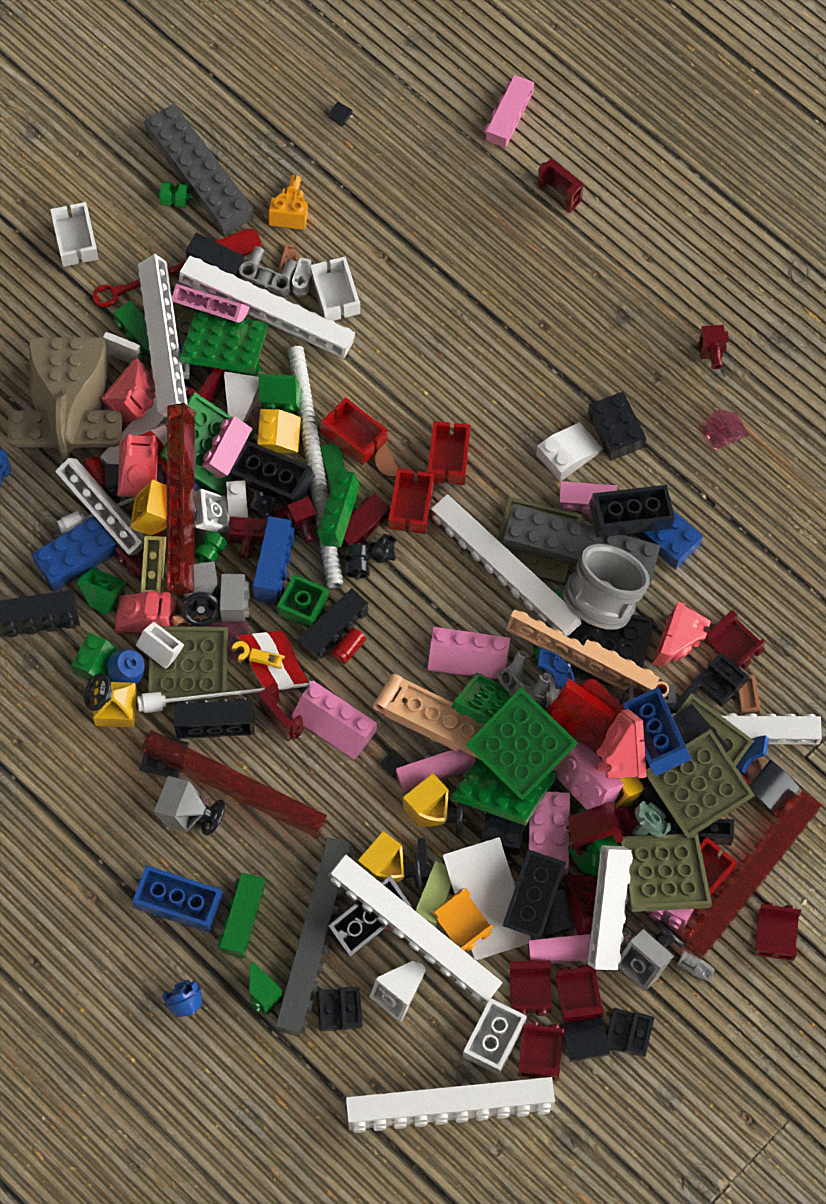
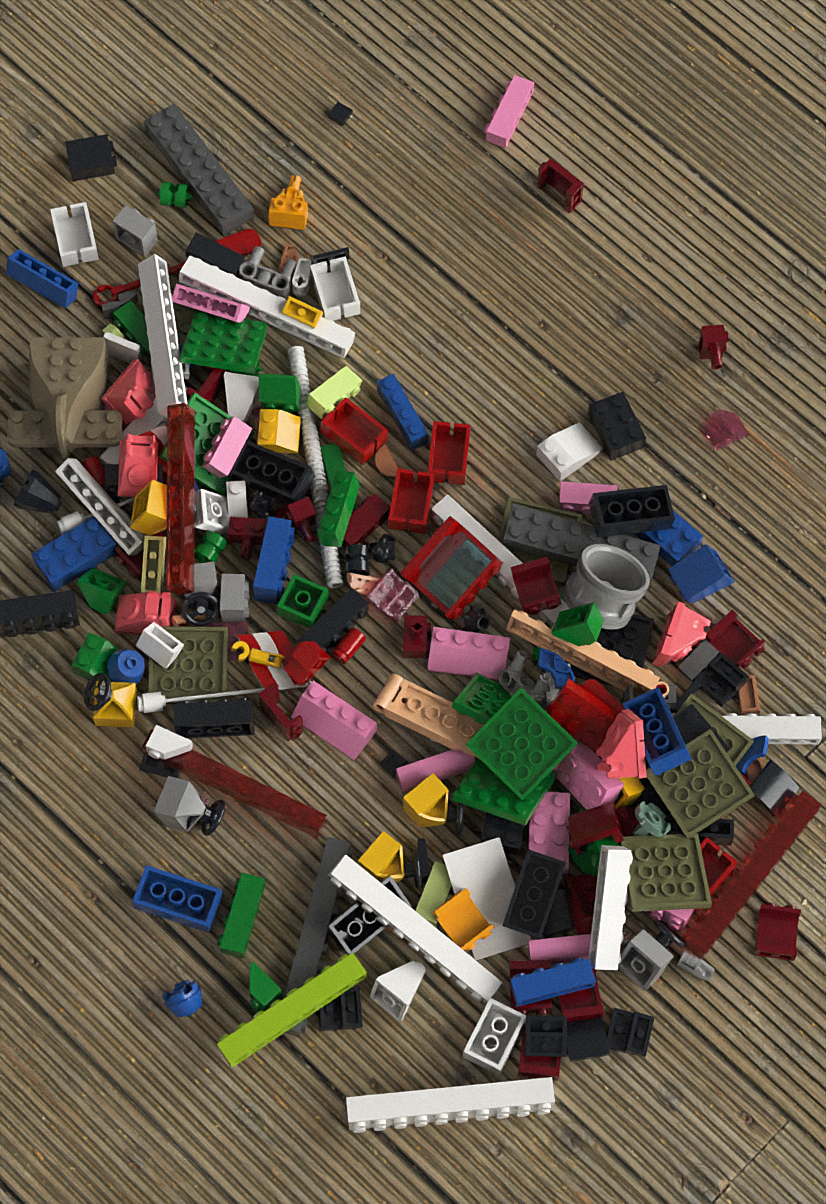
(38, 495): none -> black cone
(42, 278): none -> blue brick
(91, 157): none -> black brick
(112, 306): none -> dark grey slope
(113, 330): none -> yellowish green piece
(135, 230): none -> light grey brick
(166, 744): none -> white slope
(291, 1010): none -> lime brick
(302, 312): none -> yellow slope
(306, 661): none -> red brick
(327, 256): none -> black slope
(333, 391): none -> yellowish green brick
(361, 583): none -> nougat tile
(392, 595): none -> clear pink slope
(402, 412): none -> blue brick
(415, 636): none -> dark red brick
(452, 568): none -> panel
(475, 620): none -> black rock
(536, 586): none -> dark red panel
(546, 1035): none -> black slope
(552, 982): none -> blue brick
(579, 624): none -> green slope
(698, 659): none -> dark grey slope
(700, 574): none -> blue slope

